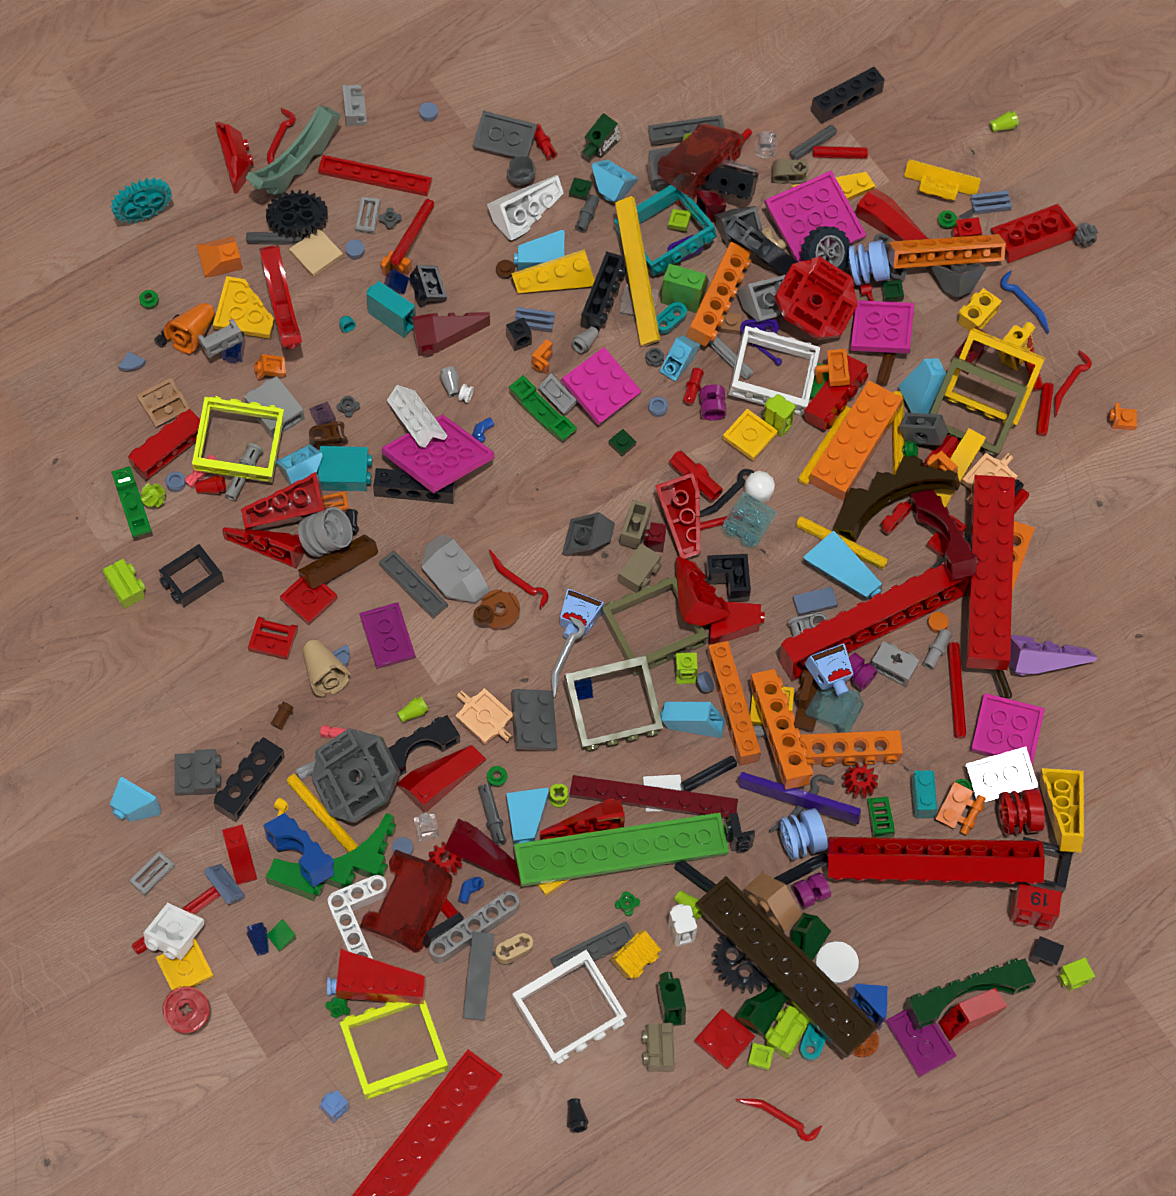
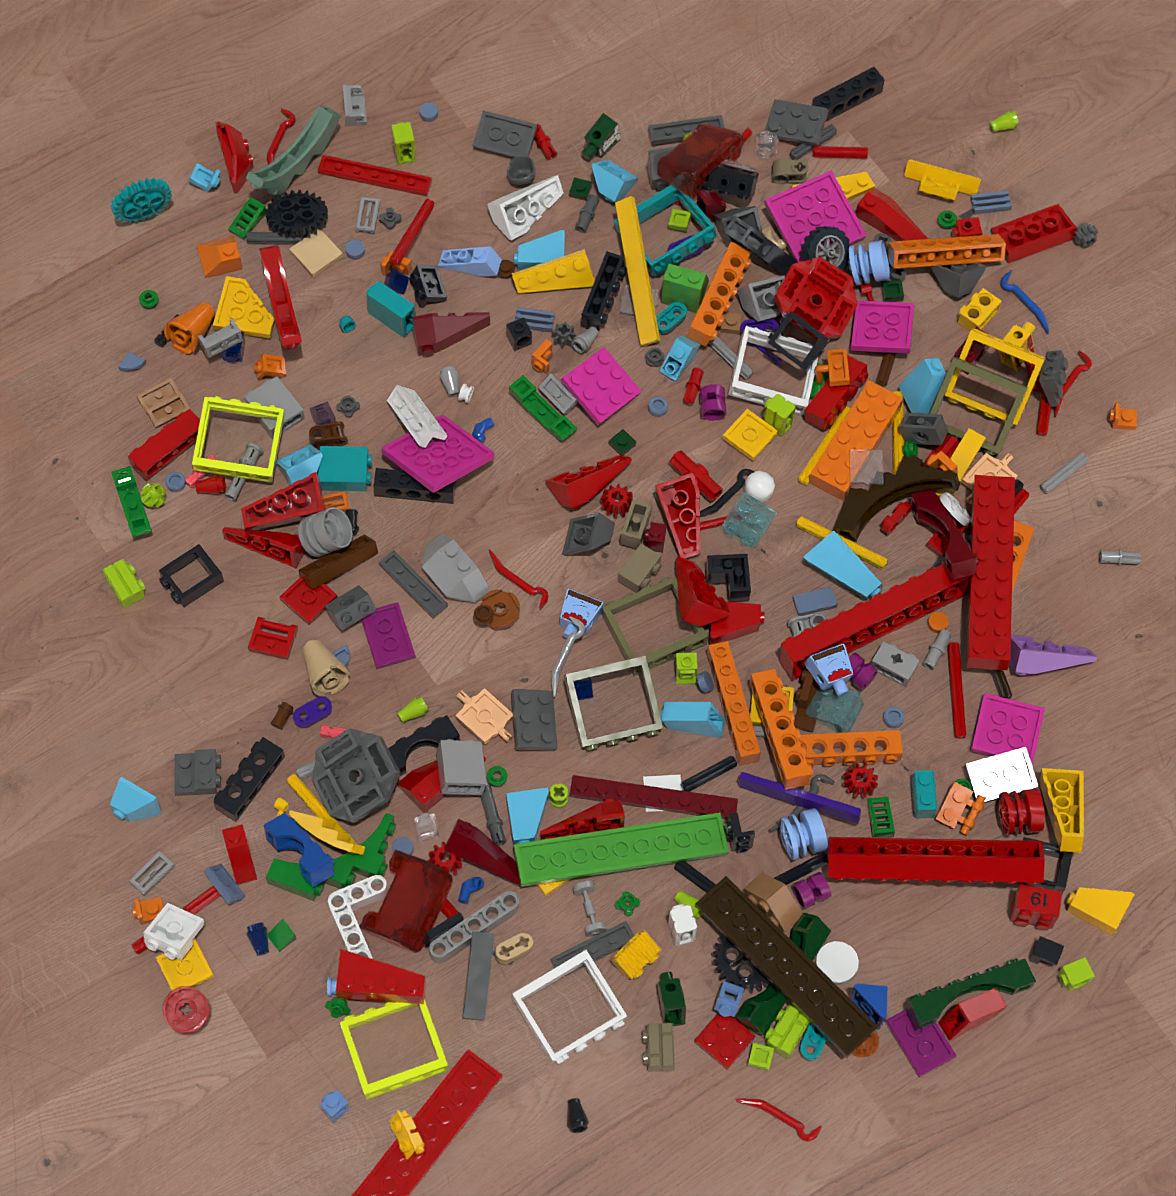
(147, 910): none -> orange bracket
(204, 177): none -> medium azure bracket
(251, 207): none -> green slope
(313, 712): none -> dark purple plate
(323, 830): none -> yellow slope
(350, 607): none -> dark grey brick
(401, 1125): none -> yellow hinge
(403, 143): none -> lime brick
(461, 767): none -> light grey brick
(473, 261): none -> light blue slope
(559, 336): none -> dark grey gear
(580, 487): none -> red wedge
(584, 888): none -> light grey wheel
(609, 503): none -> red gear
(725, 1004): none -> medium blue brick
(797, 122): none -> dark grey plate
(815, 351): none -> black window
(866, 467): none -> clear piece
(893, 717): none -> sand blue tile
(955, 509): none -> white tile
(1053, 376): none -> dark grey plate
(1064, 473): none -> light grey axle
(1100, 907): none -> yellow slope
(1119, 557): none -> light grey axle

